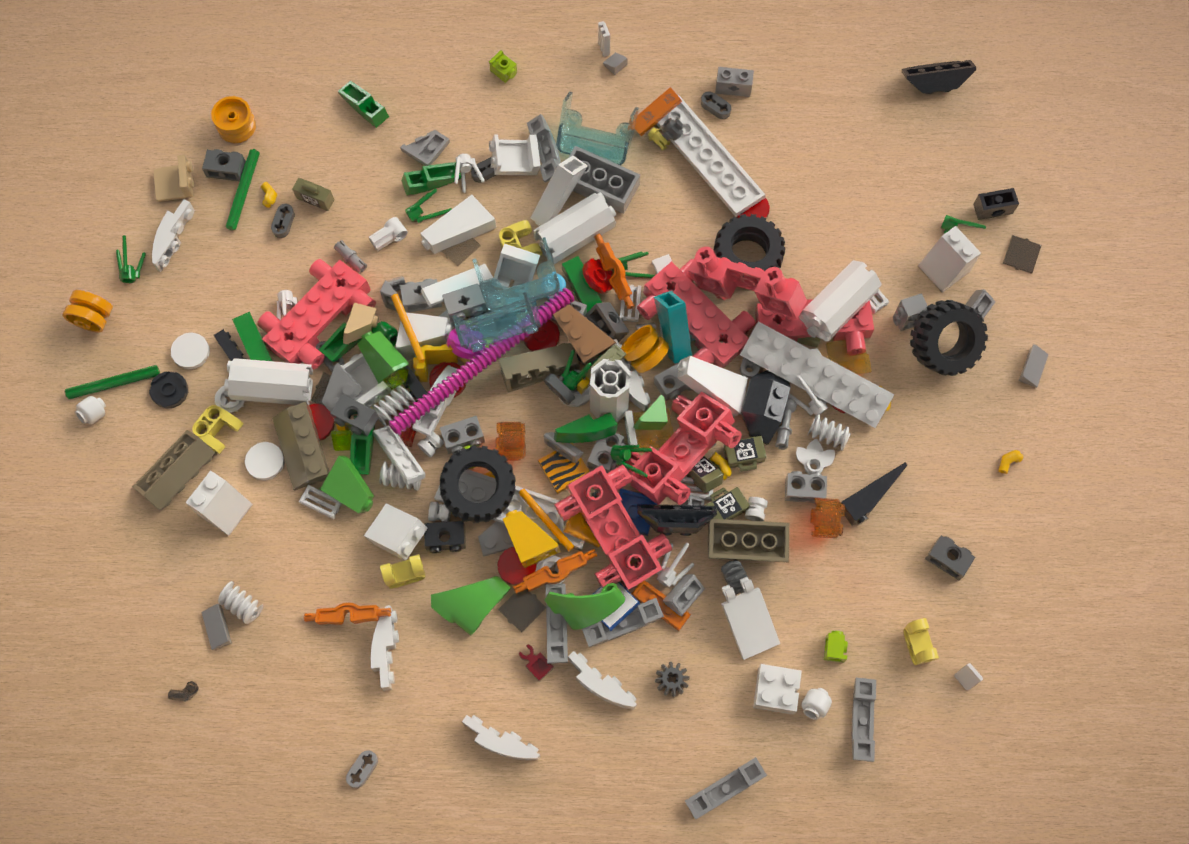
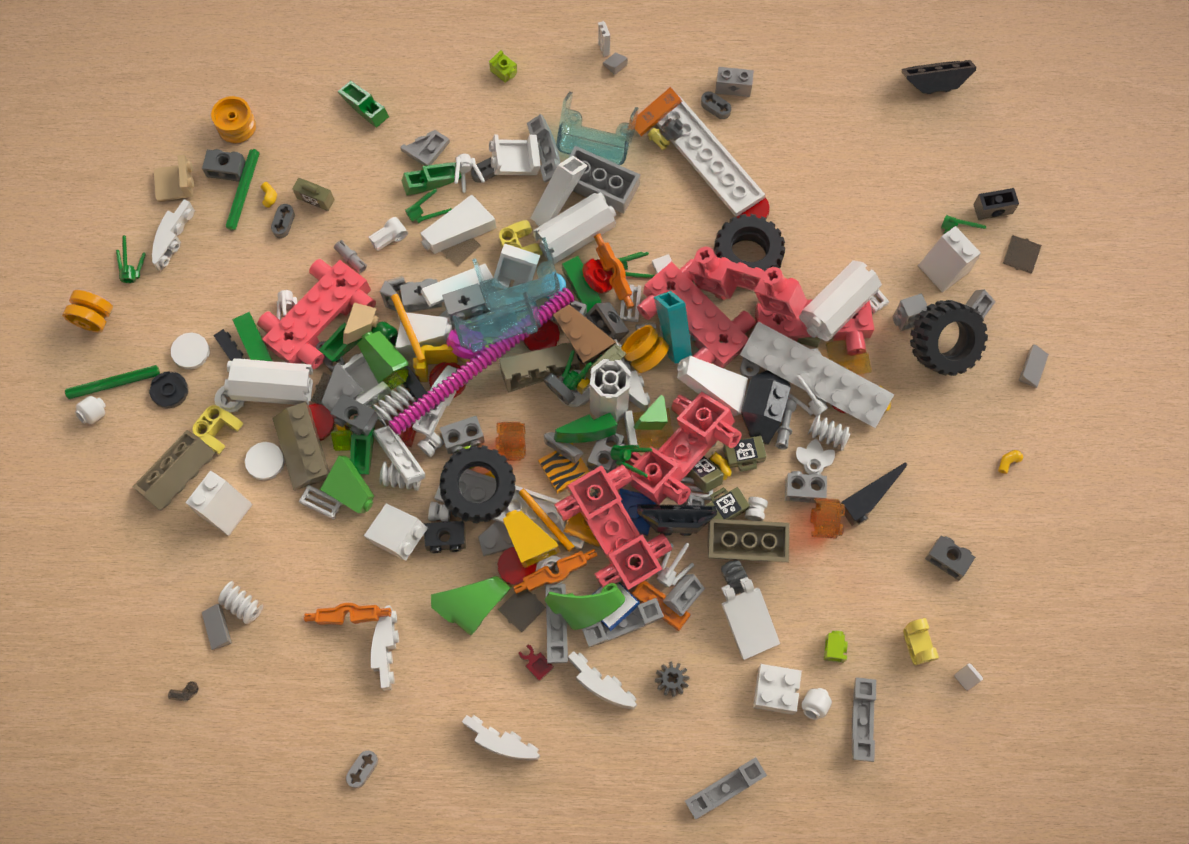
(403, 572): light yellow piece -> none
(670, 376): light grey brick -> none

